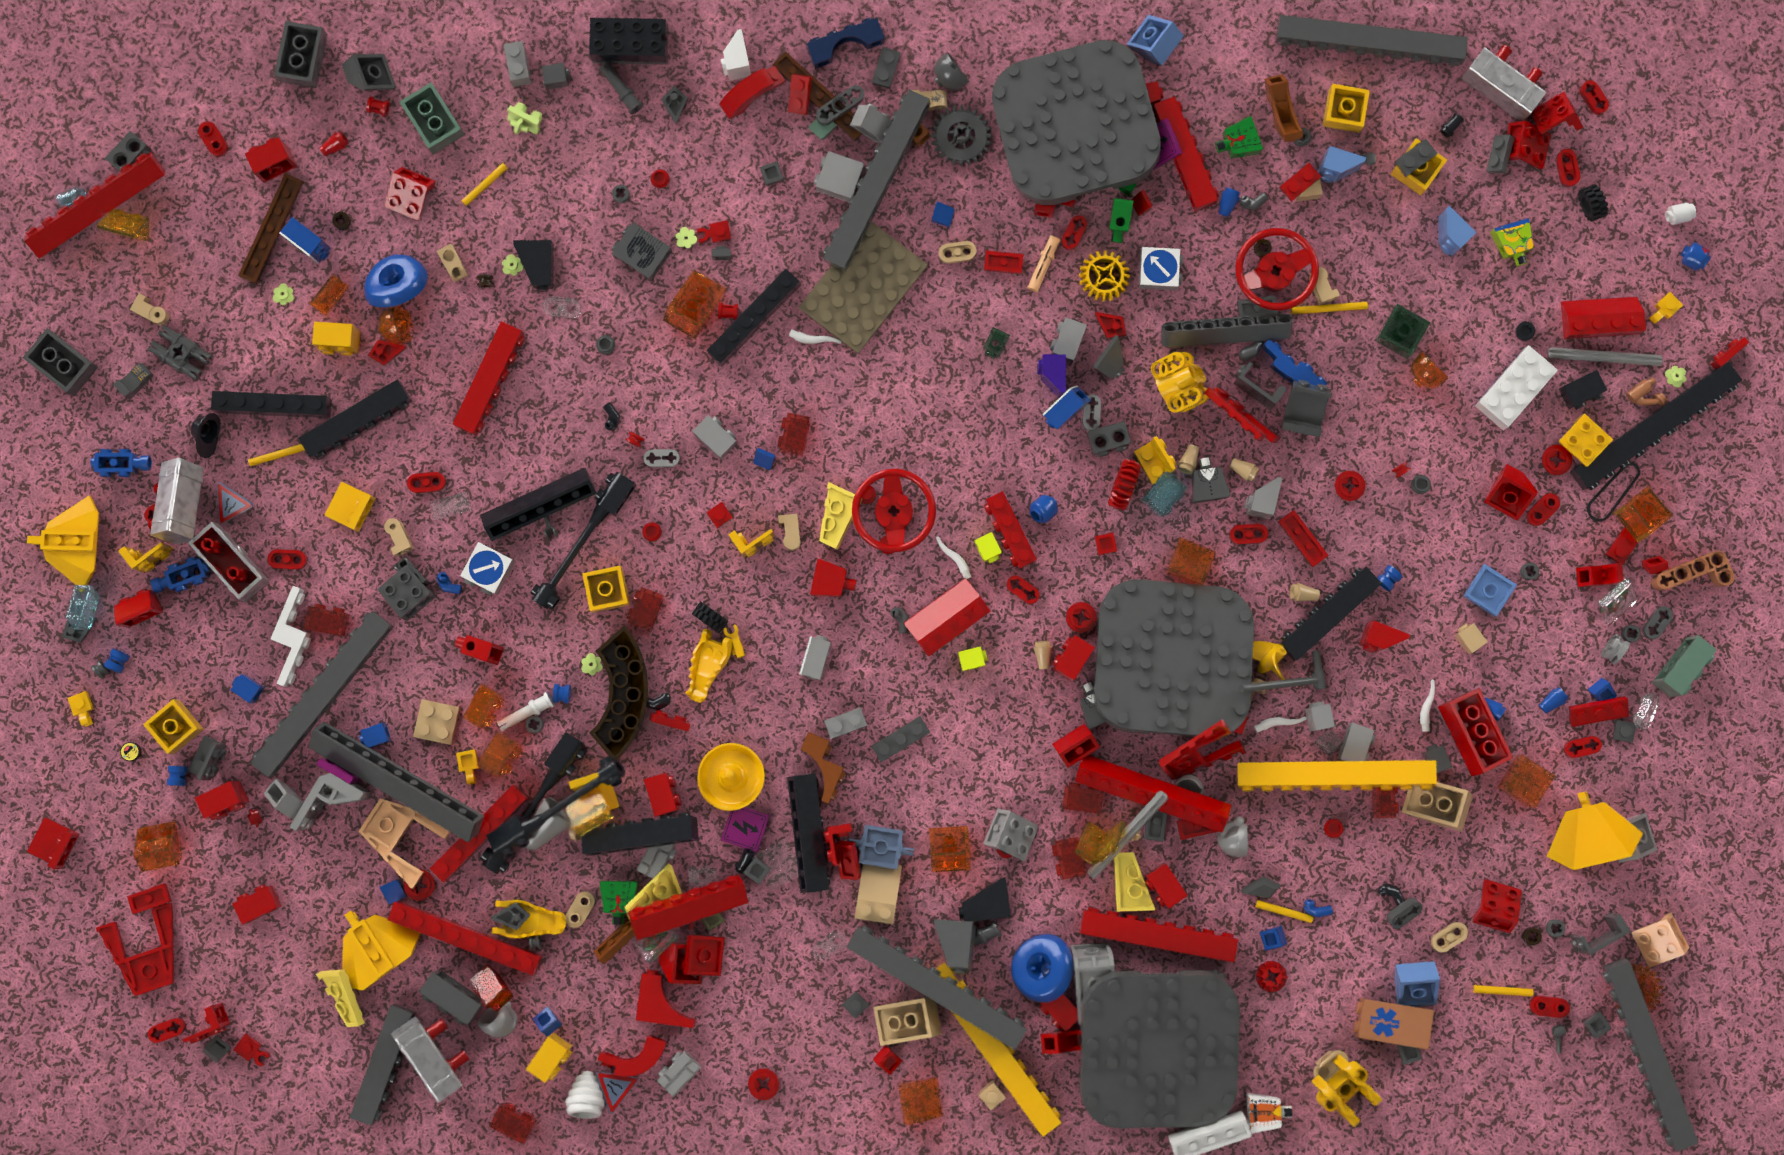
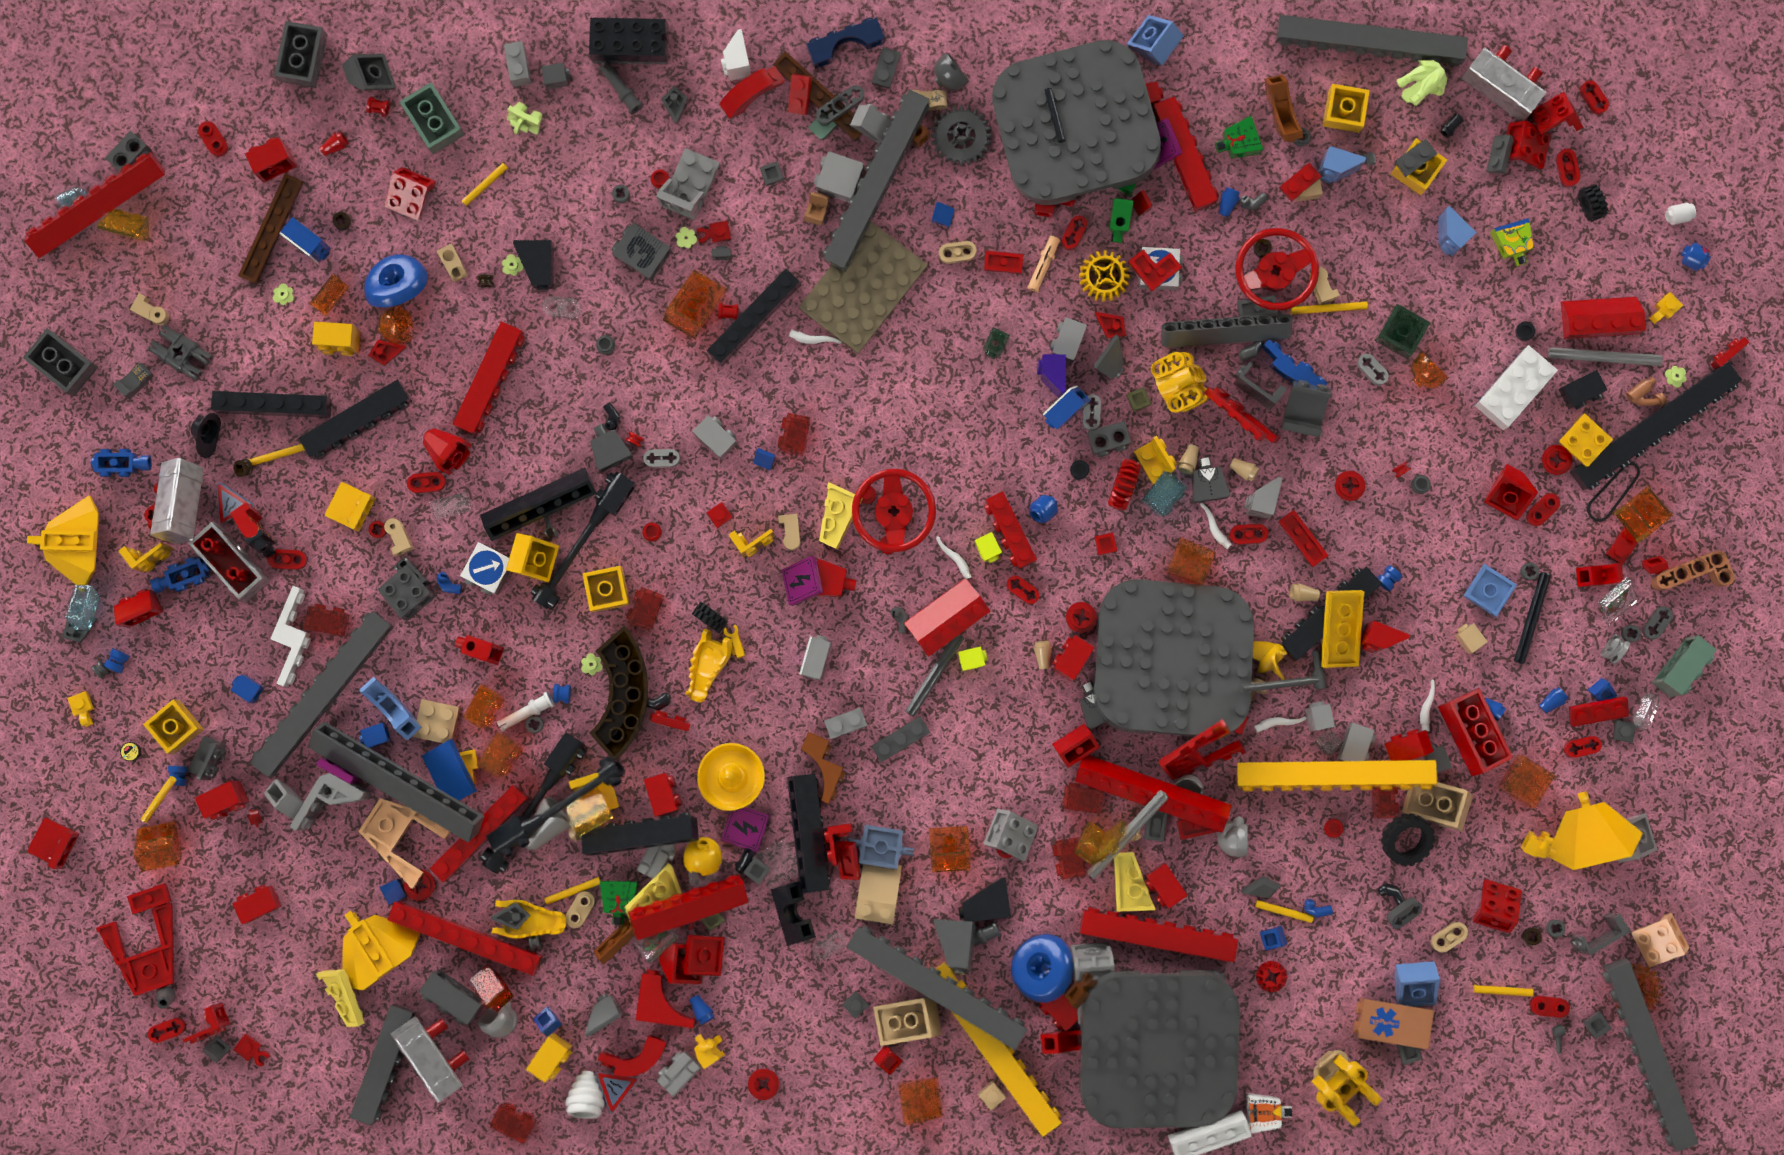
(158, 799): none -> yellow bar
(165, 993): none -> dark grey cone
(247, 467): none -> dark brown bush
(256, 537): none -> hips
(372, 528): none -> red bush
(391, 707): none -> medium blue arch
(446, 449): none -> red cone
(449, 771): none -> blue tile
(532, 557): none -> yellow brick
(573, 890): none -> yellow bar
(603, 1013): none -> dark grey slope
(608, 448): none -> dark grey torso
(689, 184): none -> light grey bracket
(701, 1010): none -> blue cone
(702, 856): none -> yellow cylinder
(707, 1050): none -> yellow piece
(793, 926): none -> black arch
(802, 580): none -> magenta tile
(816, 208): none -> medium nougat bracket
(934, 675): none -> dark grey axle
(1055, 115): none -> black bar
(1079, 469): none -> black tile
(1079, 991): none -> reddish brown plate
(1138, 399): none -> olive tile
(1154, 274): none -> red plate
(1217, 534): none -> white animal
(1342, 628): none -> yellow tile
(1368, 372): none -> light grey beam
(1409, 747): none -> red brick
(1419, 851): none -> black tyre
(1429, 78): none -> yellowish green piece
(1532, 617): none -> black axle
(1538, 846): none -> yellow piece

